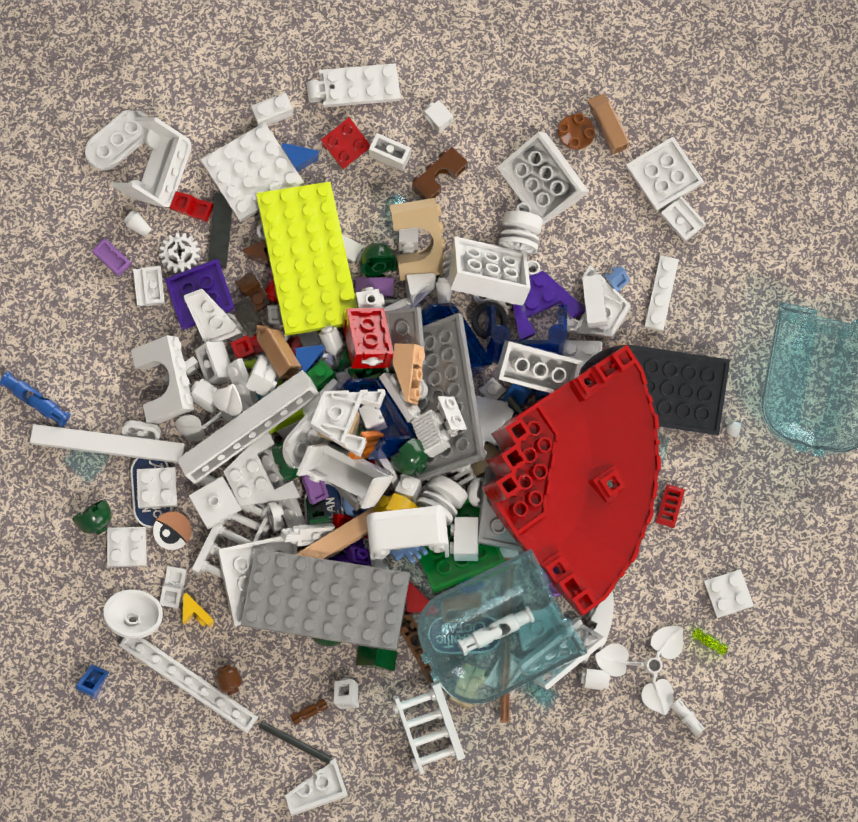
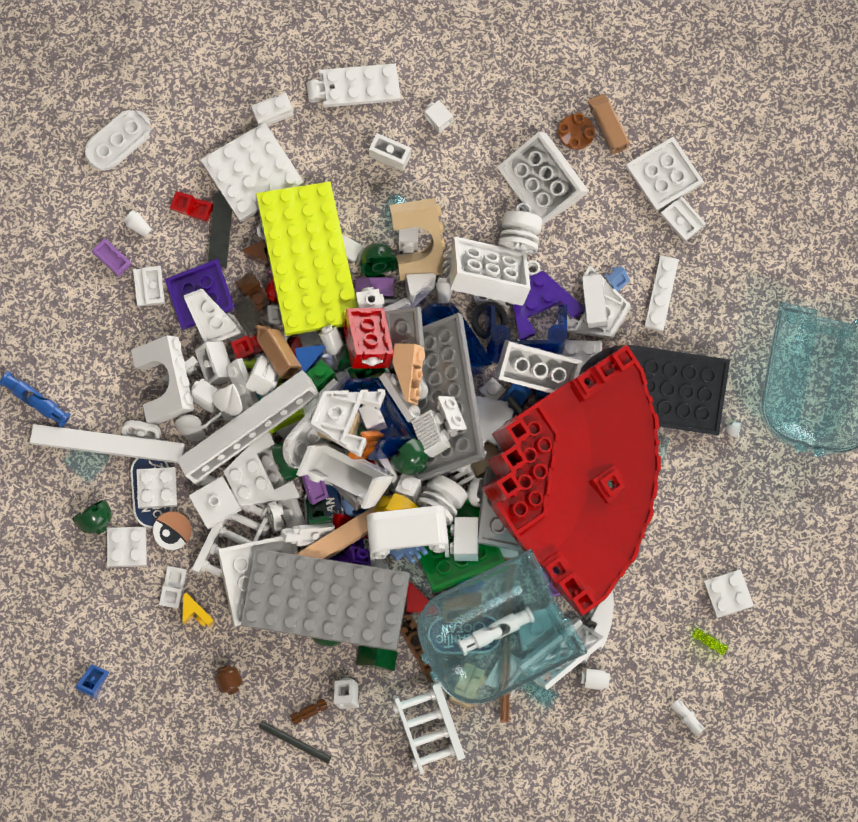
(133, 614): white dish -> none
(164, 166): white windscreen -> none
(187, 252): white gear -> none
(190, 682): white tile -> none
(300, 156): blue slope -> none
(318, 790): white wing -> none
(345, 143): red hinge -> none
(449, 163): reddish brown arch -> none
(655, 695): white plant -> none
(673, 489): red slope -> none

